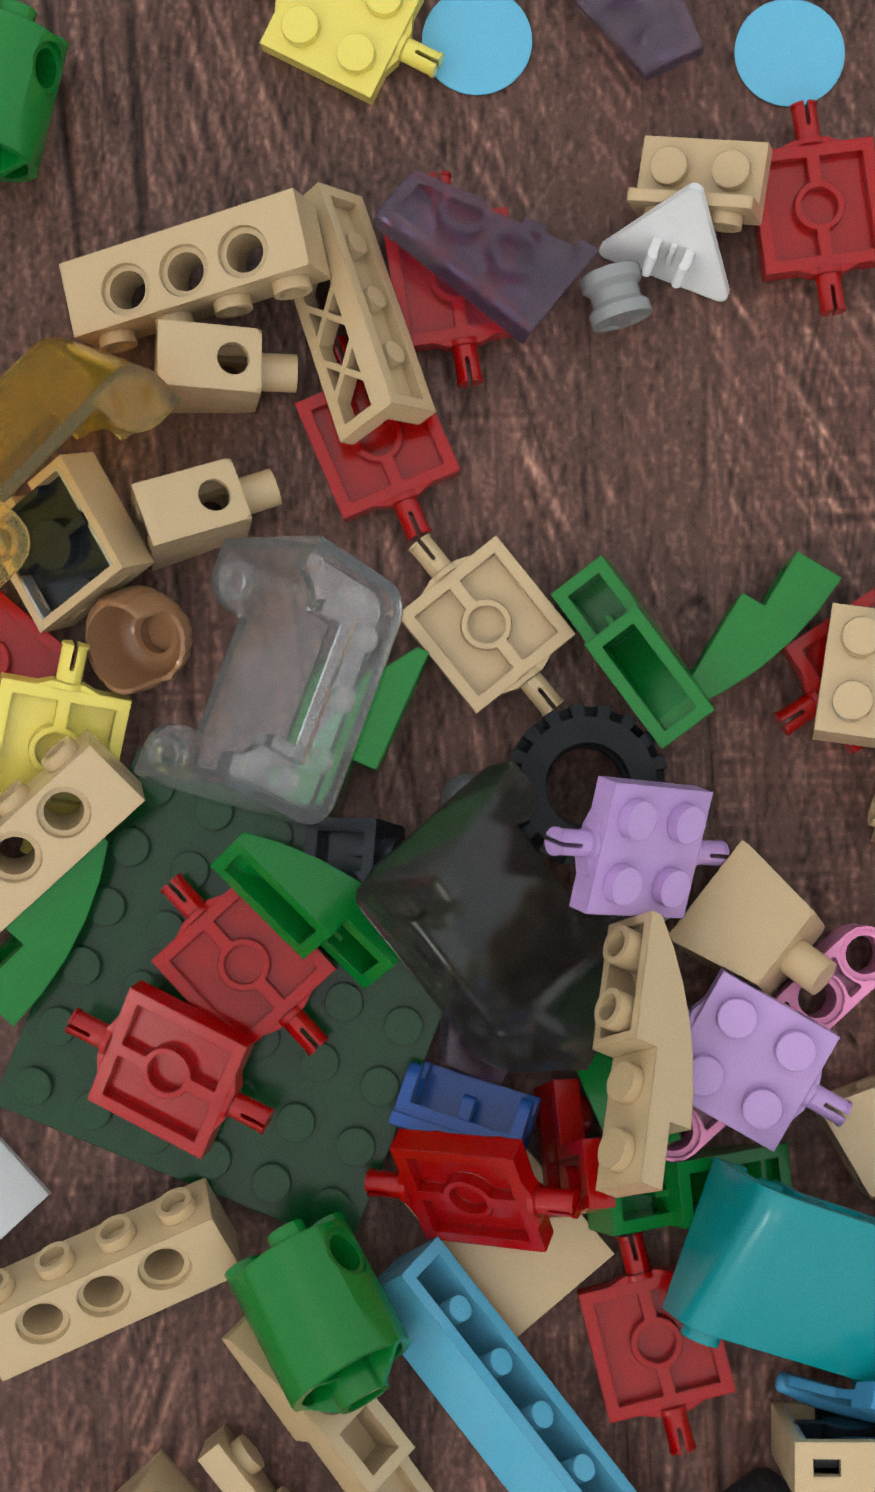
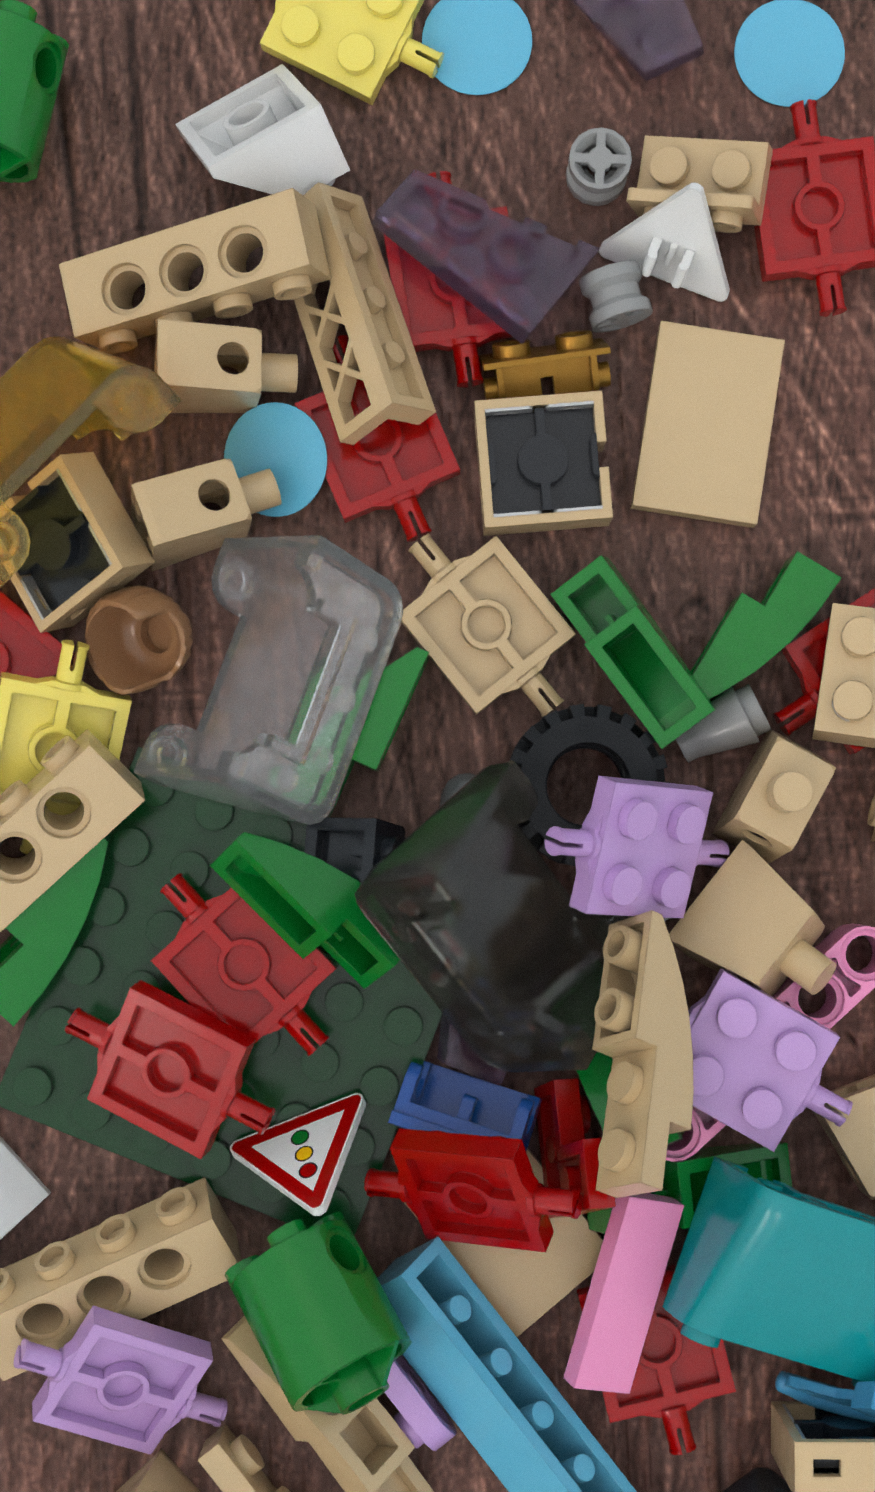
(121, 1381): none -> lavender plate
(266, 136): none -> white slope
(288, 444): none -> medium azure sticker
(305, 1152): none -> piece
(419, 1411): none -> lavender plate
(542, 463): none -> black piece
(569, 362): none -> pearl gold hinge
(601, 152): none -> light grey wheel
(623, 1293): none -> bright pink tile
(707, 424): none -> tan tile
(731, 726): none -> light grey cone
(775, 797): none -> tan torso

